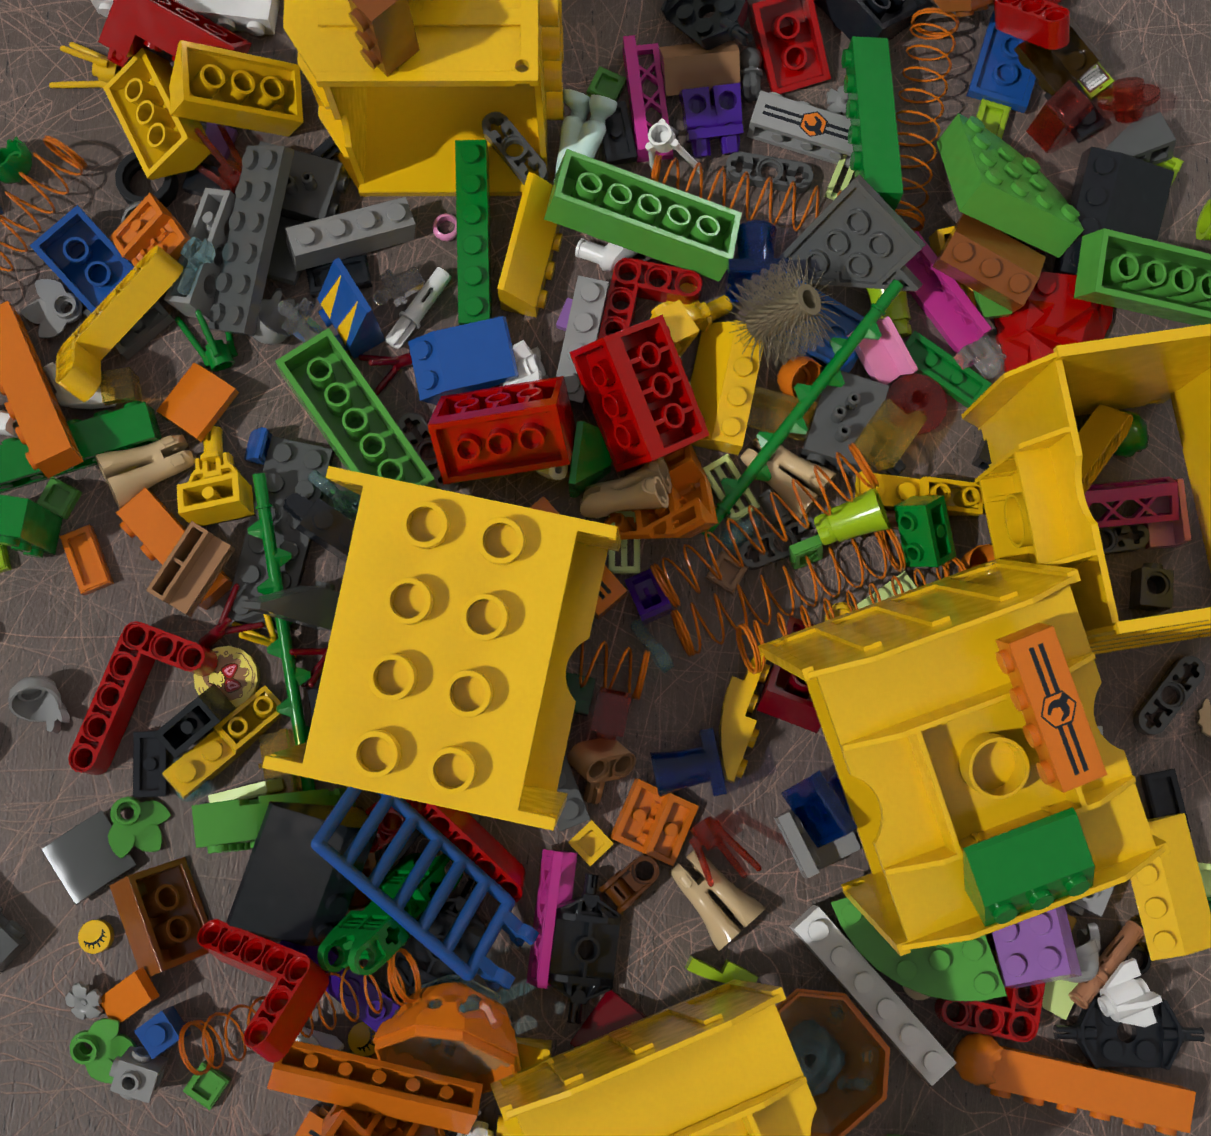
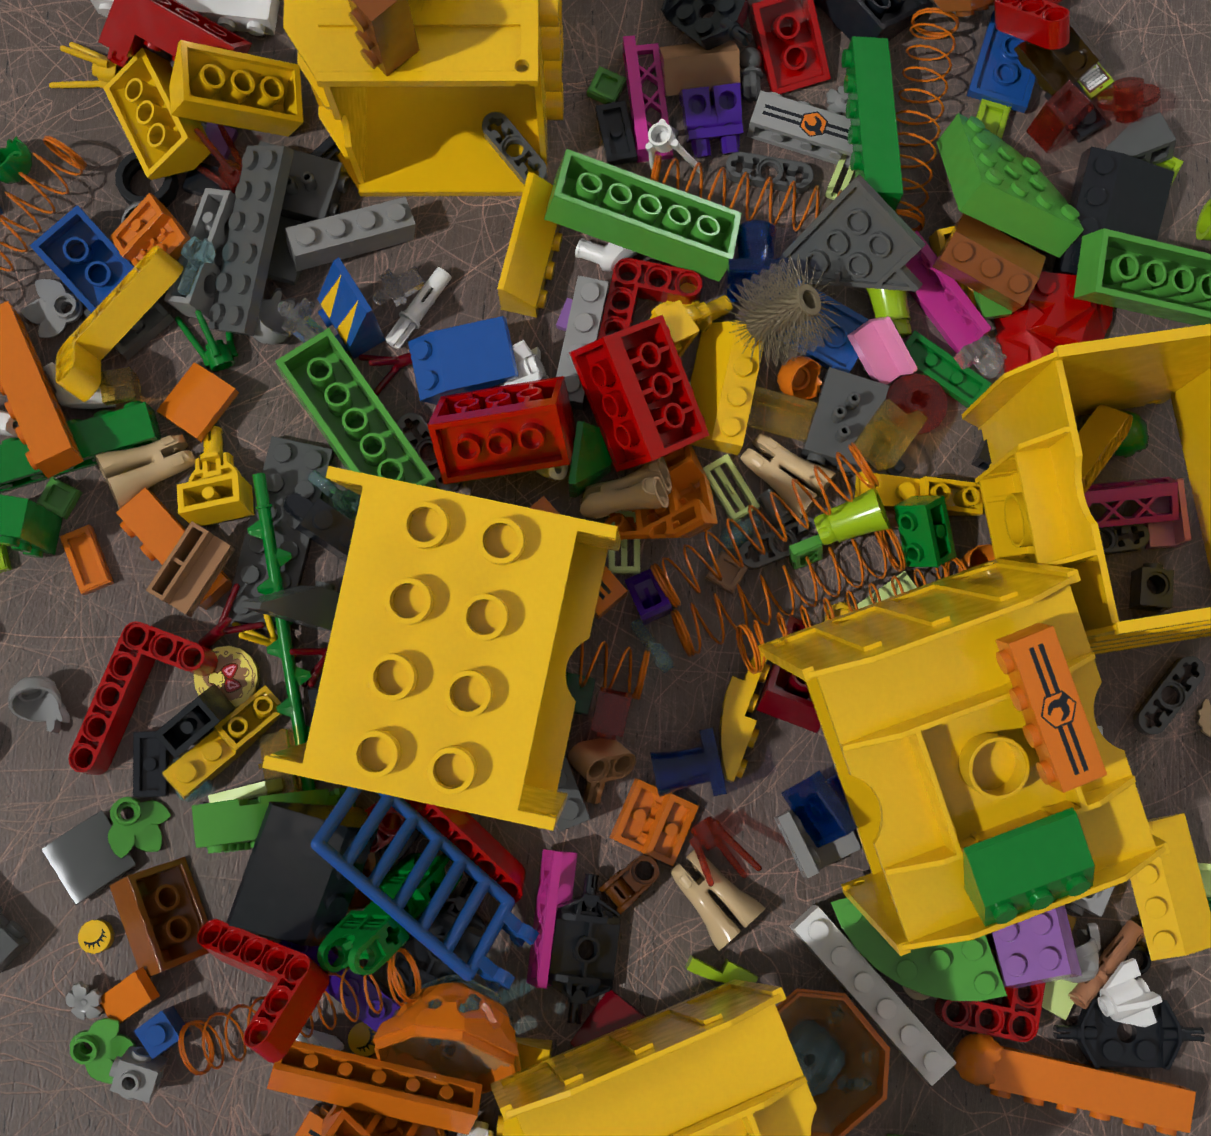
(207, 1087): bright green tile -> none
(258, 446): blue slope -> none
(356, 266): black tile -> none
(441, 218): bright pink piece -> none
(473, 231): green brick -> none
(578, 133): light aqua piece -> none
(590, 843): yellow tile -> none
(807, 396): green plant -> none
(1163, 794): black tile -> none

